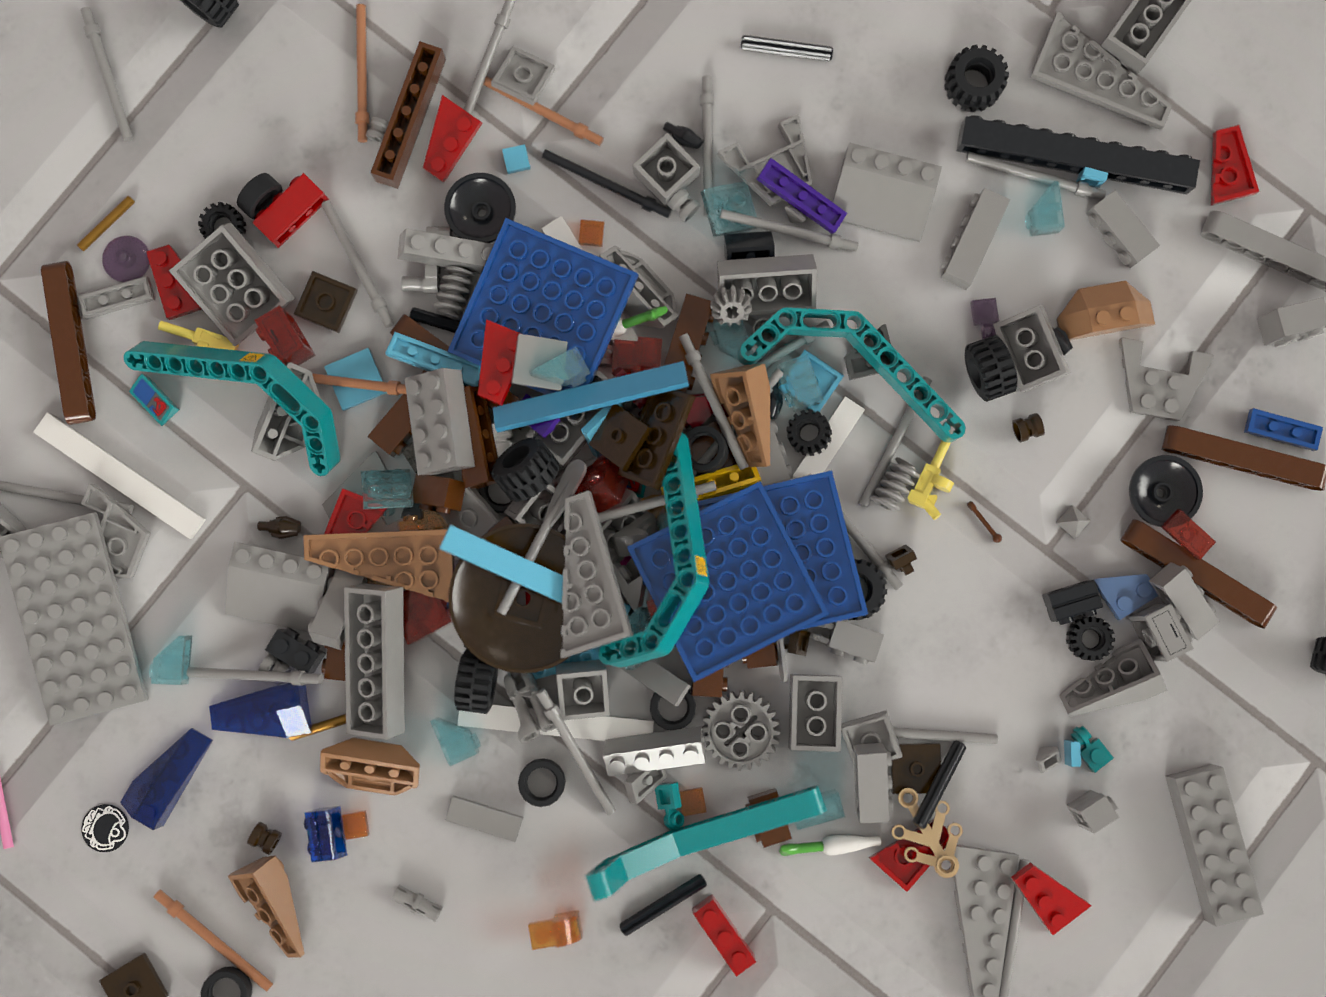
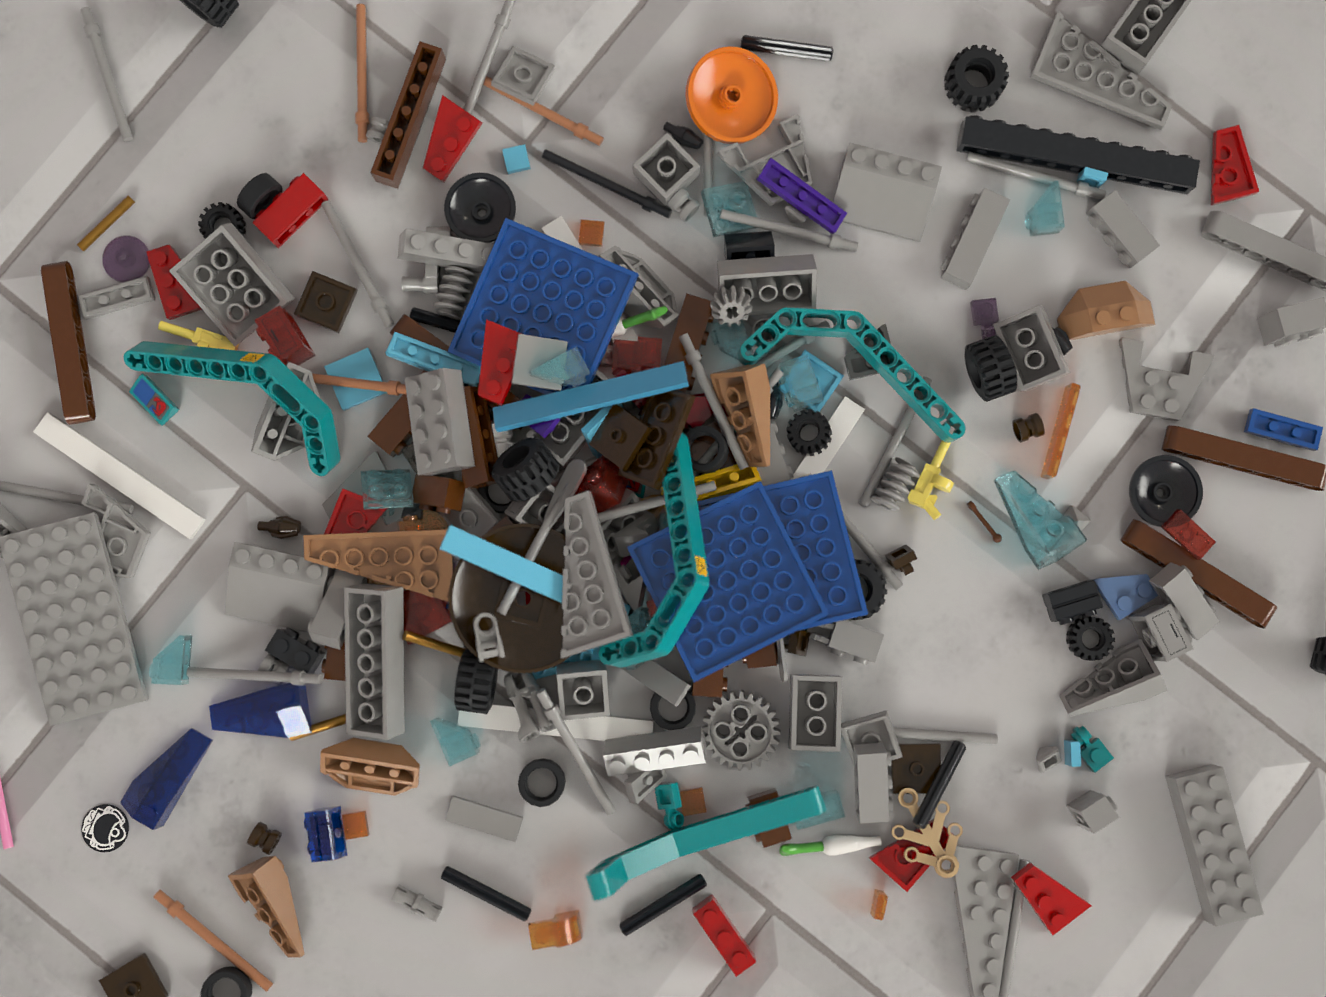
(432, 643): none -> pearl gold bar
(486, 893): none -> black axle
(488, 638): none -> light grey piece
(731, 95): none -> orange dish
(879, 904): none -> clear orange tile
(1041, 527): none -> clear light blue wedge
(1060, 431): none -> clear orange tile

